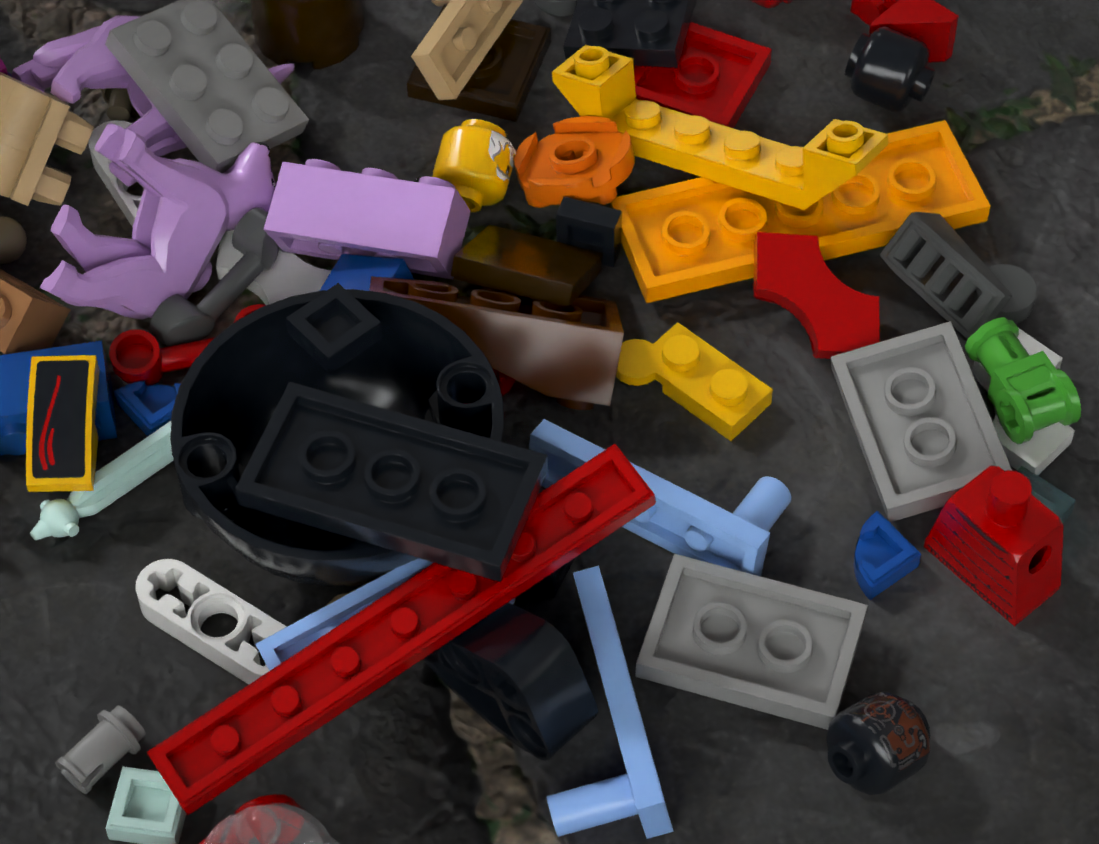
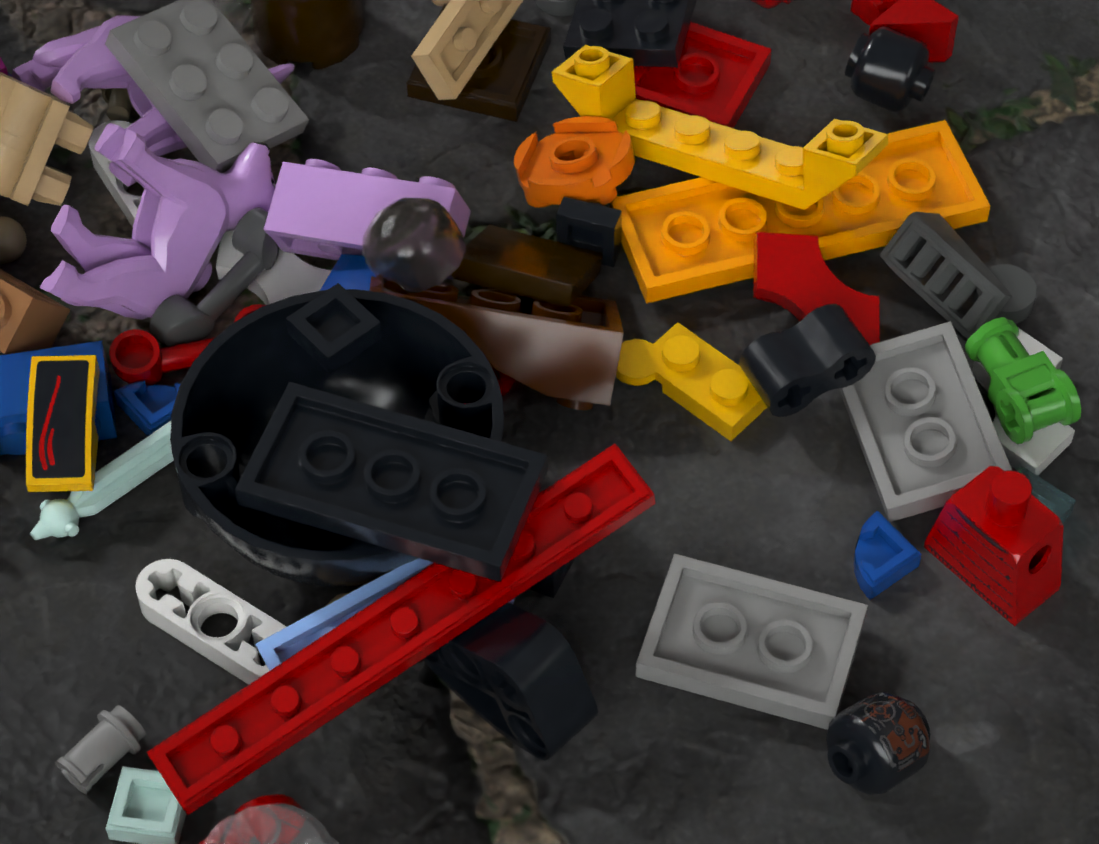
(413, 244): none -> clear smoke hair
(476, 162): yellow head -> none
(640, 788): light blue piece -> none
(680, 518): light blue piece -> none
(807, 360): none -> black axle

